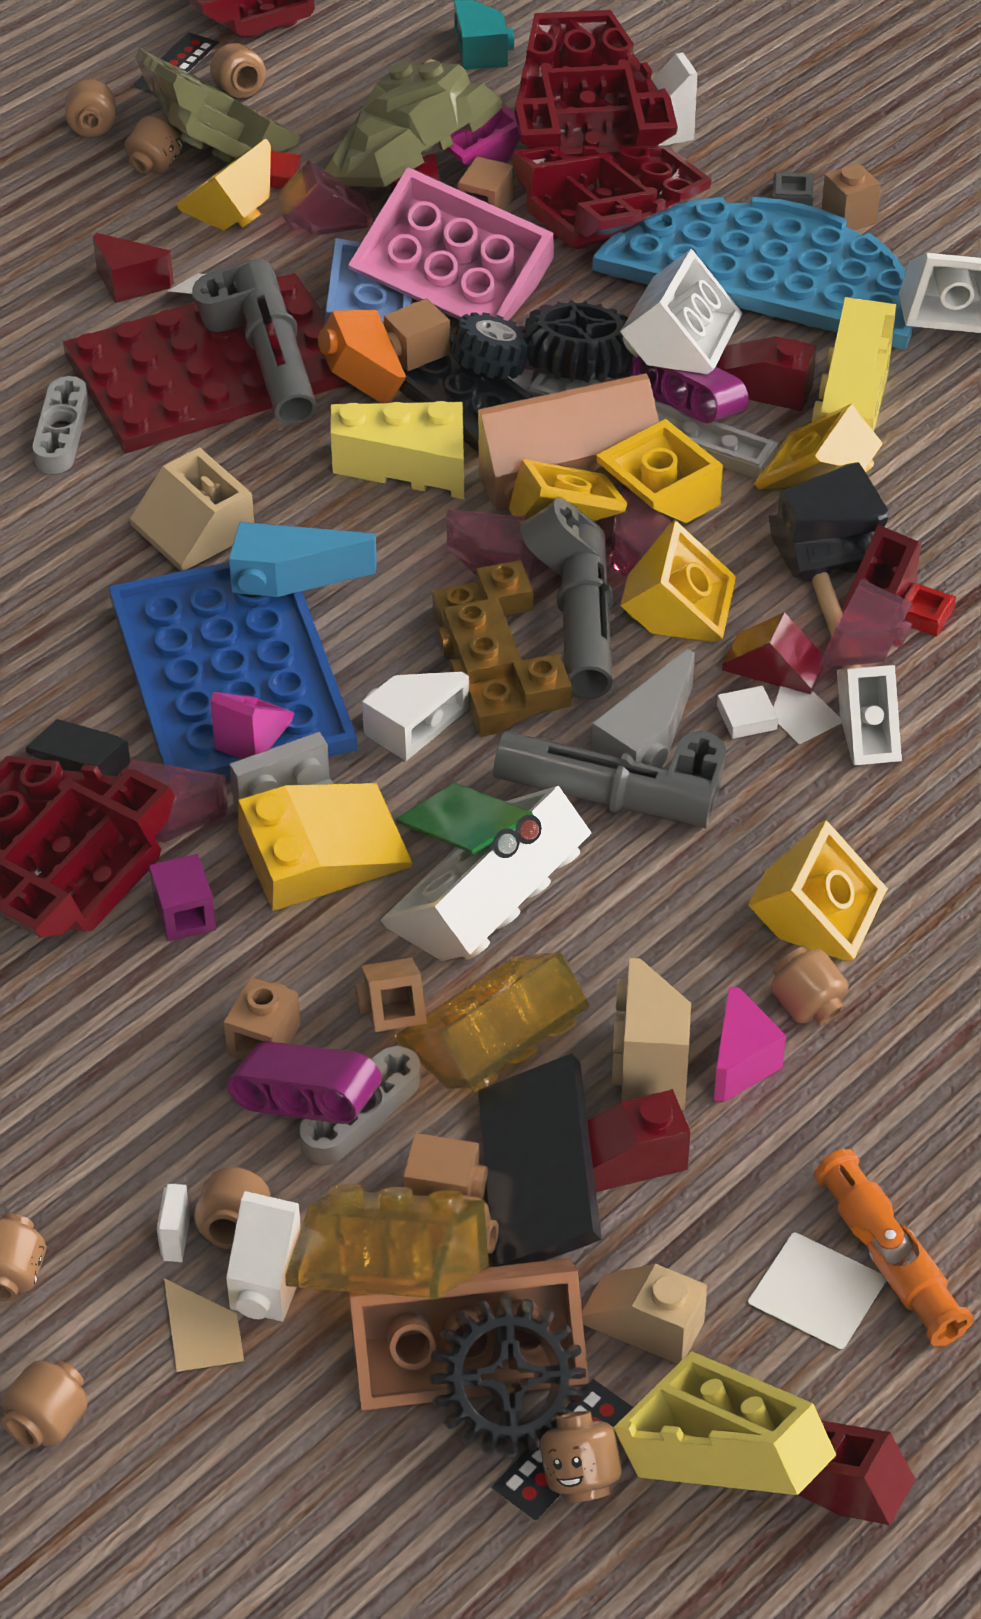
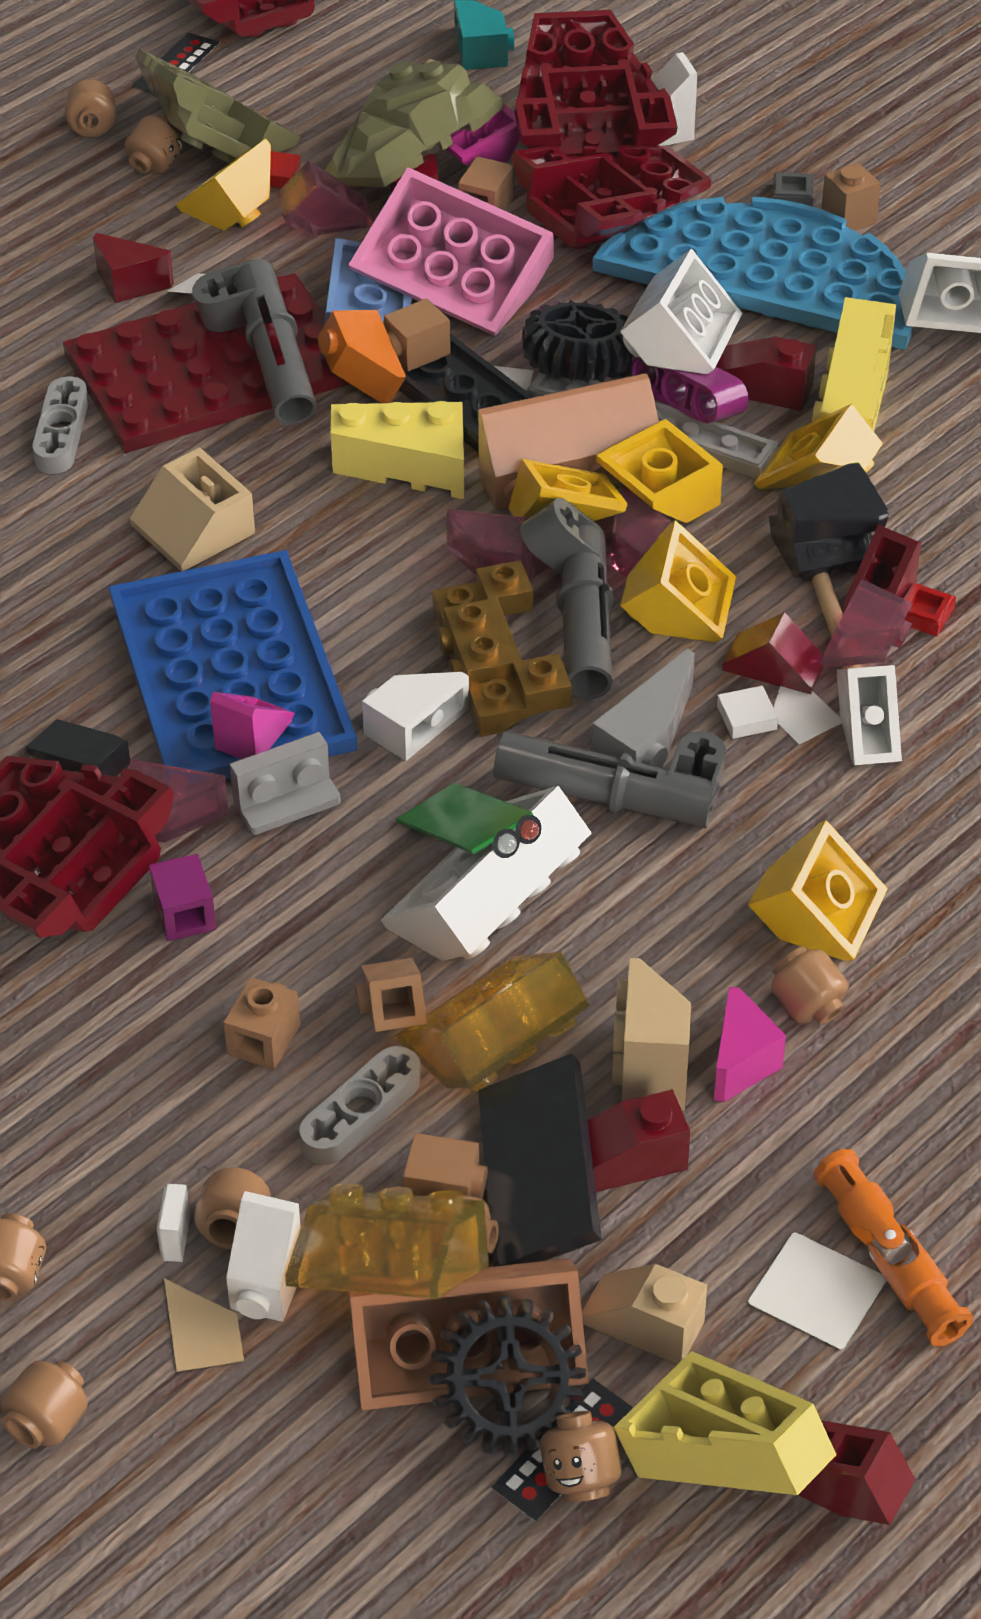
(237, 70): medium nougat head -> none
(296, 559): dark azure slope -> none
(304, 1082): magenta beam -> none
(319, 839): yellow slope -> none
(490, 345): black wheel -> none

